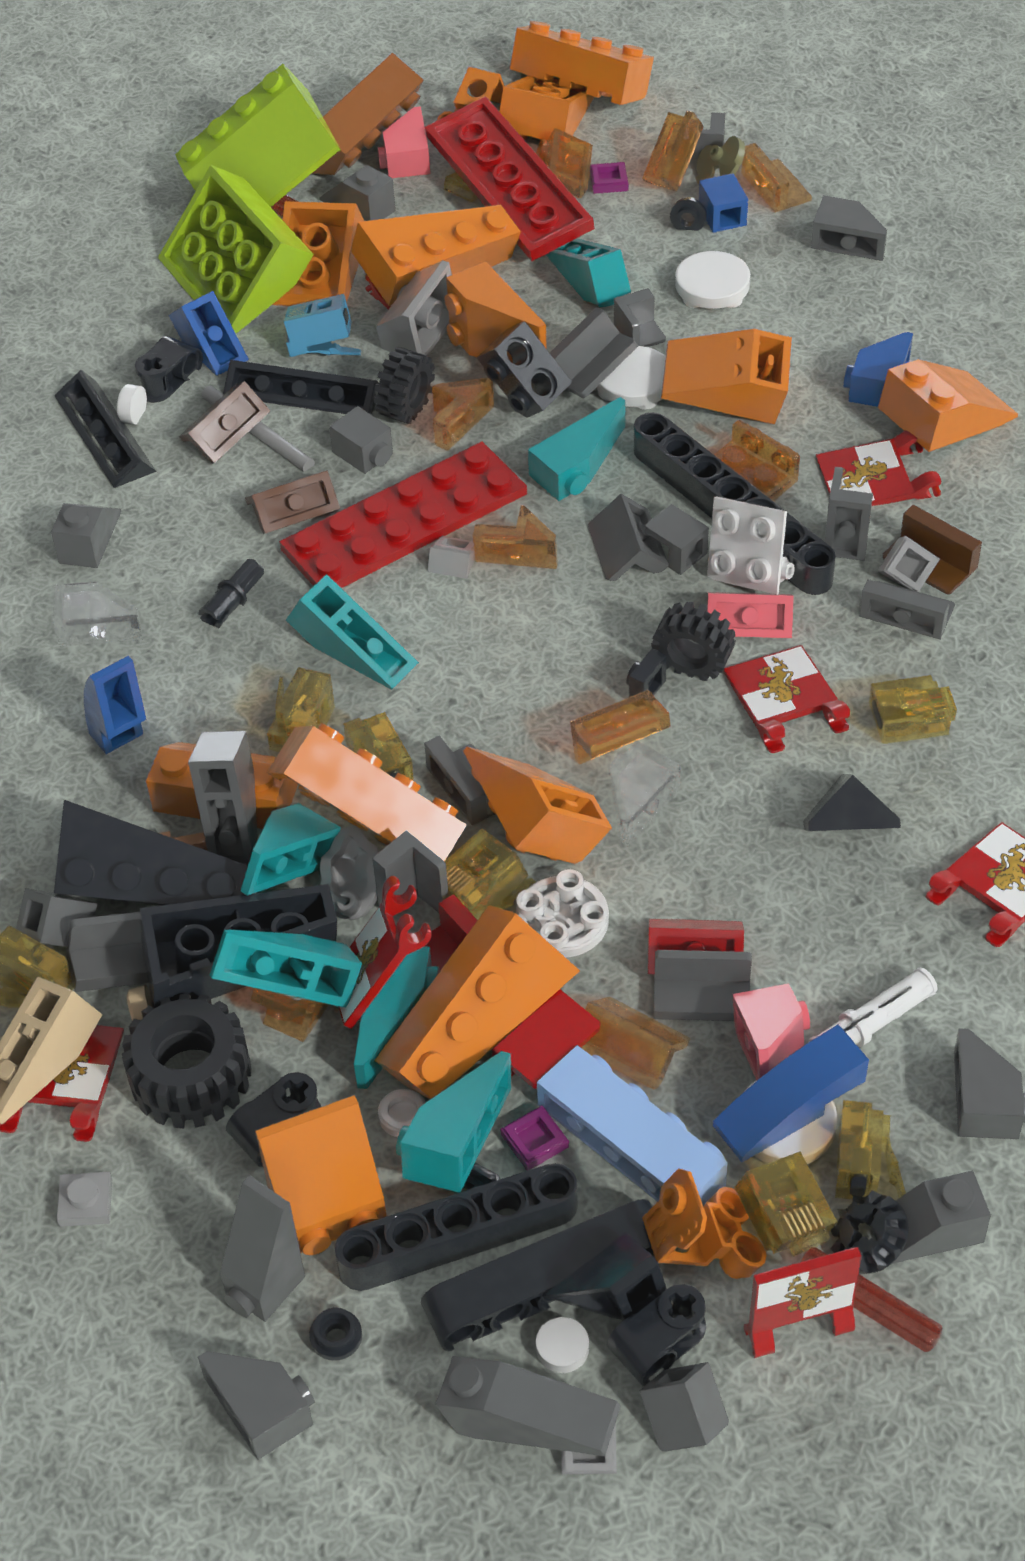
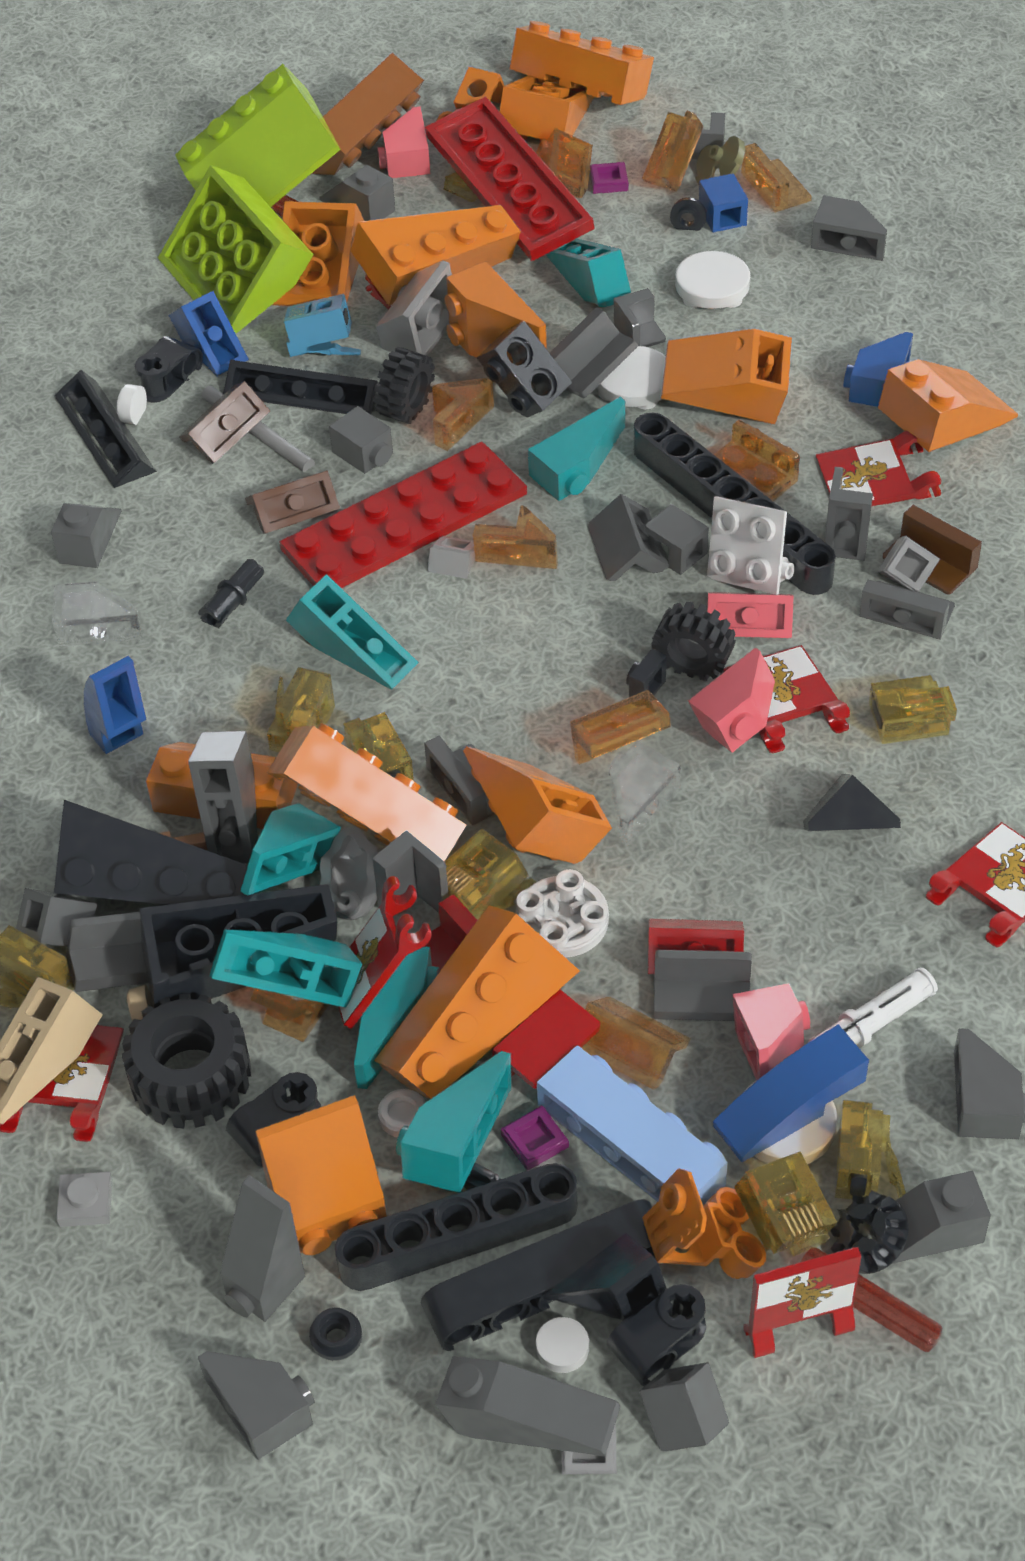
(736, 701): none -> coral slope

